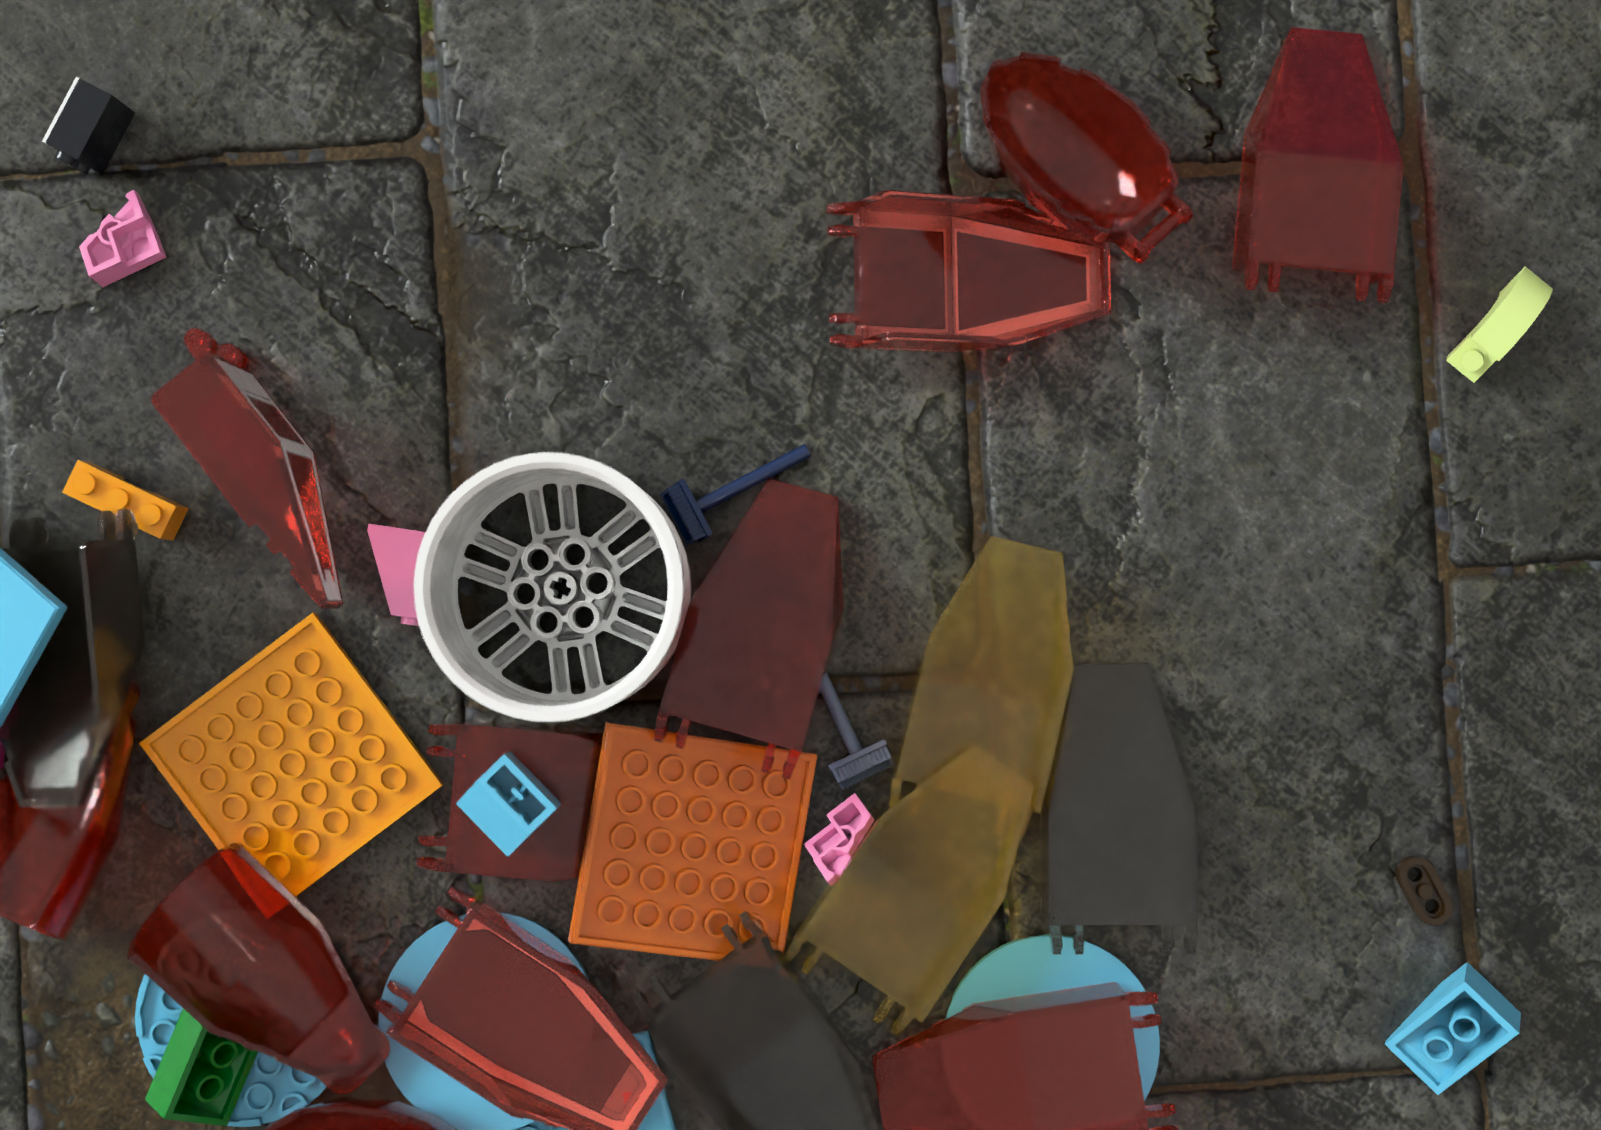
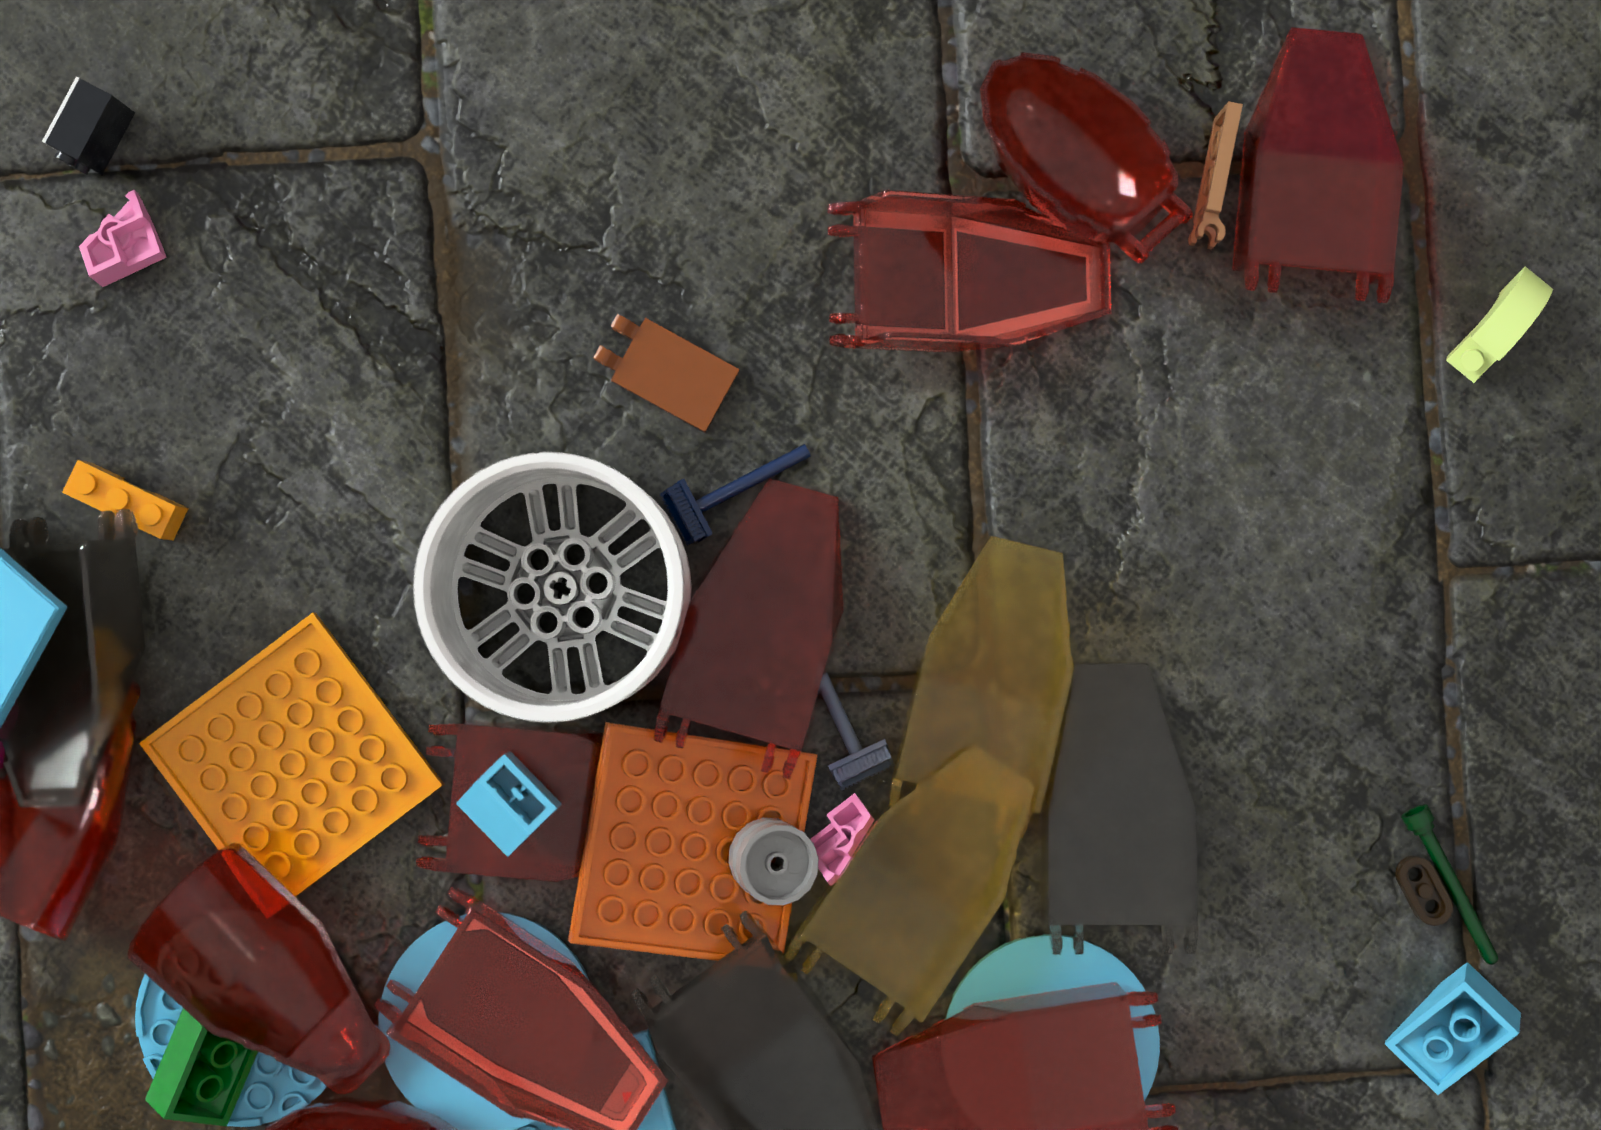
(253, 458): clear red windscreen -> none
(396, 561): bright pink slope -> none
(669, 372): none -> dark orange tile
(779, 881): none -> light grey wheel
(1215, 176): none -> medium nougat tile
(1421, 823): none -> dark green piece

